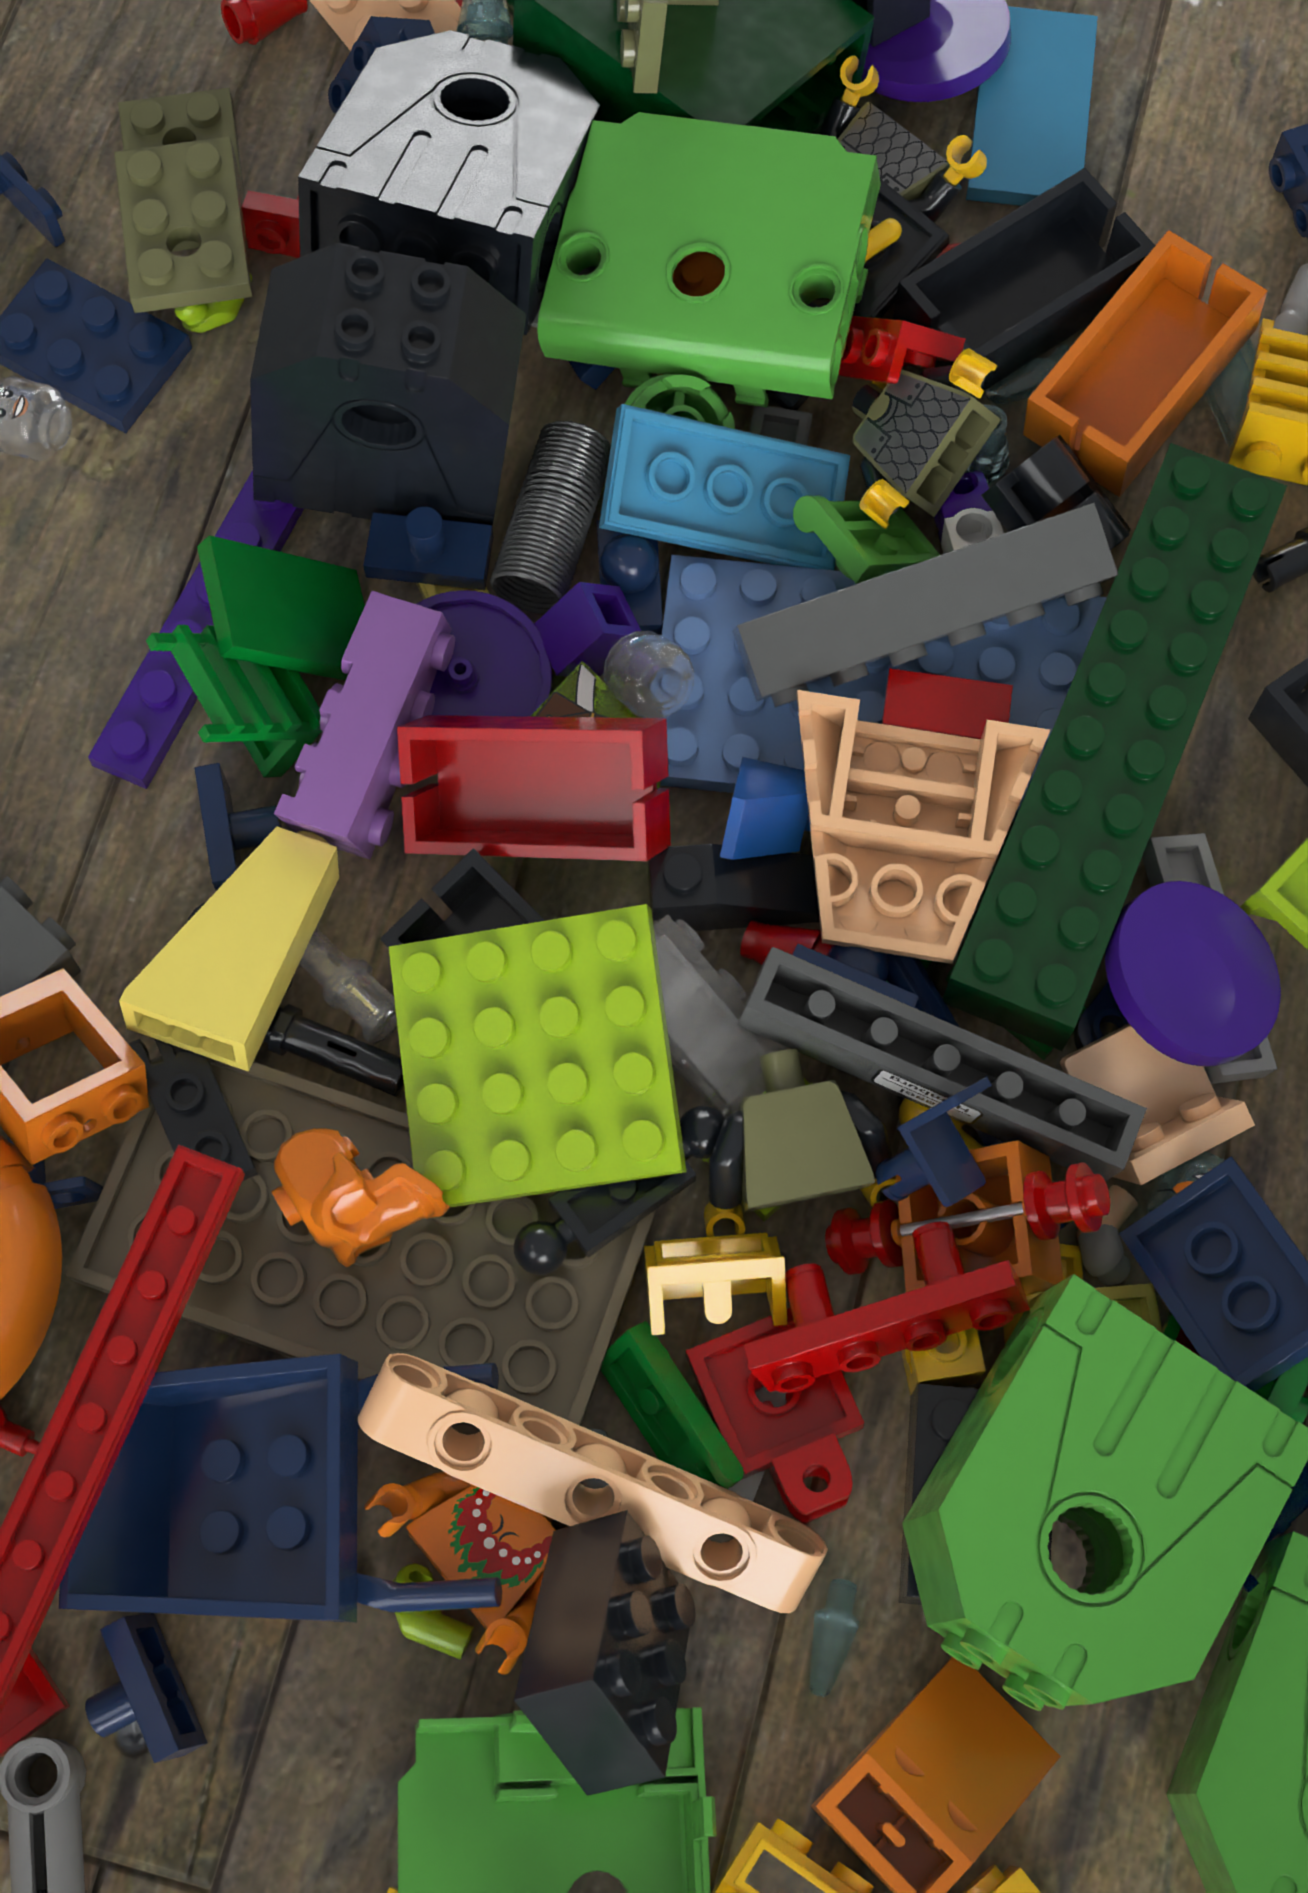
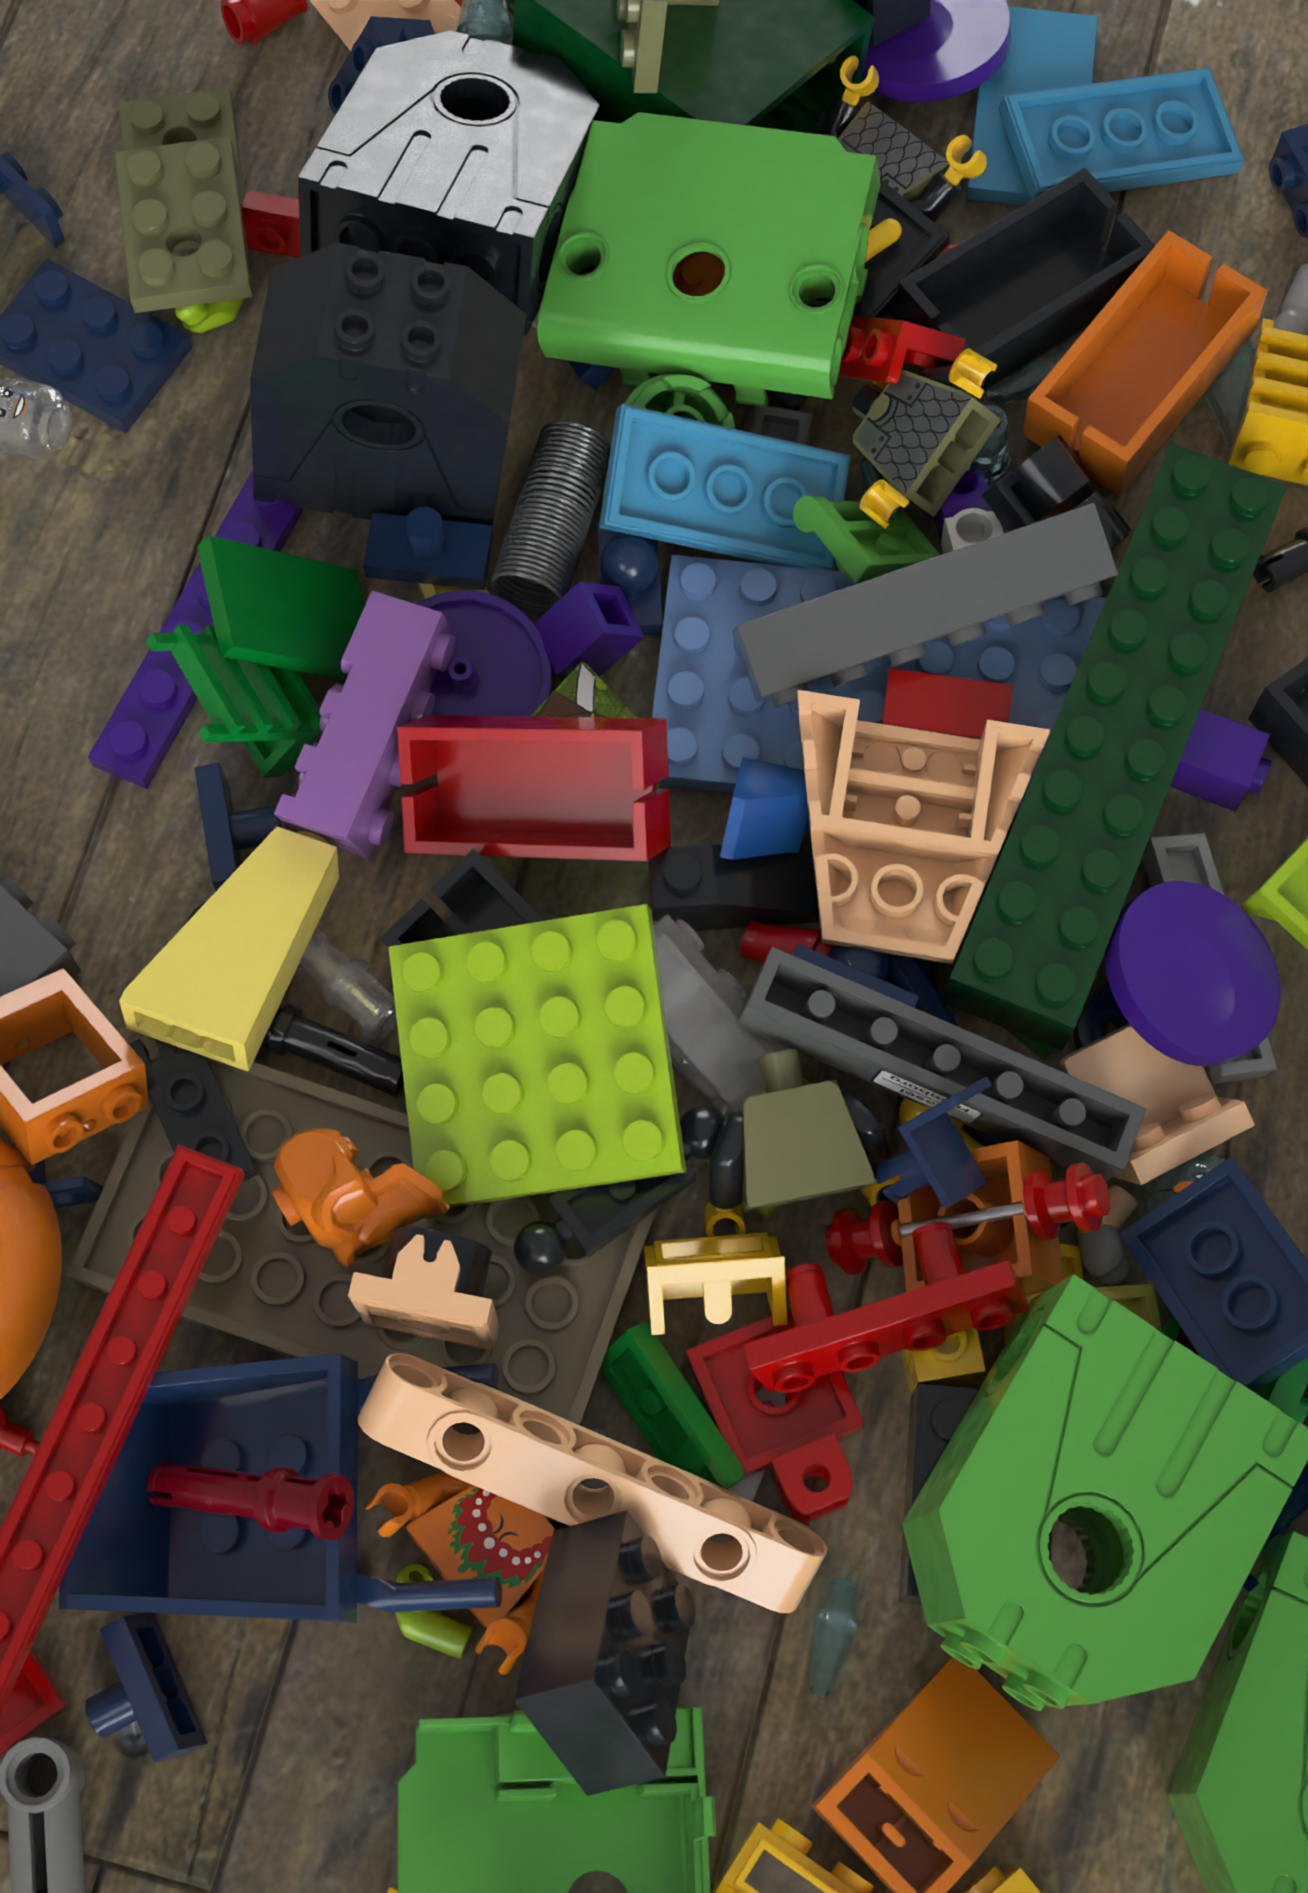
(274, 1499): none -> dark red pin
(430, 1289): none -> light nougat piece
(649, 674): clear head -> none
(1123, 132): none -> dark azure tile
(1222, 761): none -> dark purple brick

